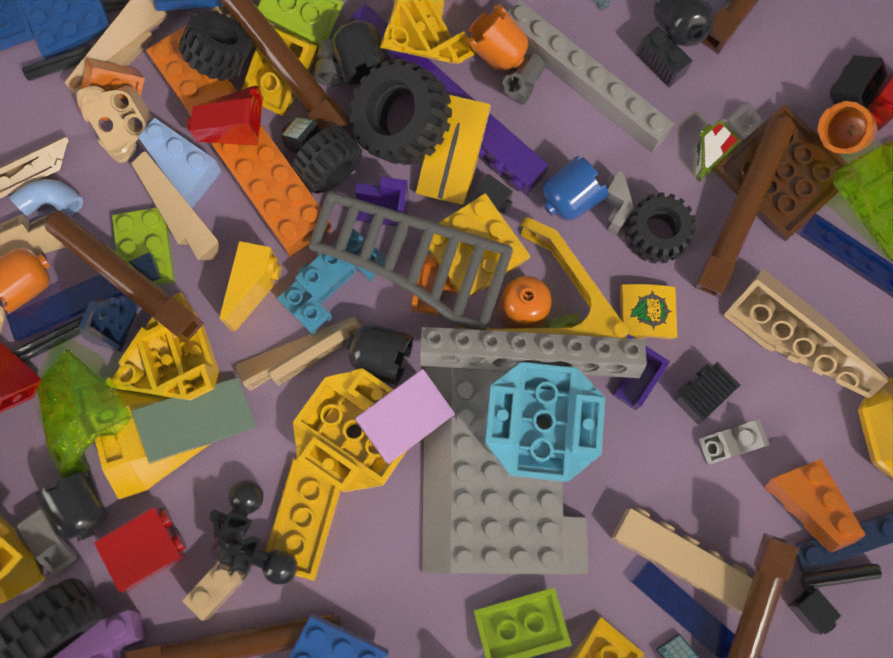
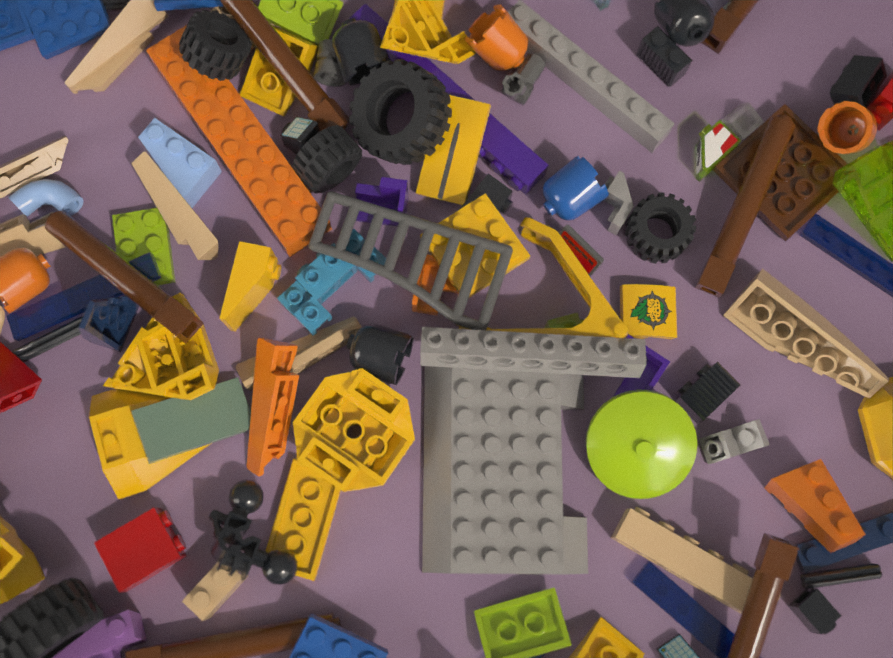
(44, 544): light grey slope -> none
(55, 63): black axle -> none
(73, 506): black cylinder -> none
(76, 411): clear neon green wedge -> none
(98, 103): tan piece -> none
(111, 77): orange panel -> none
(228, 118): red slope -> none
(271, 402): none -> orange wedge
(404, 416): lavender tile -> none
(520, 313): orange cylinder -> none
(574, 417): medium azure piece -> none
(582, 250): none -> slope
(641, 444): none -> lime dish

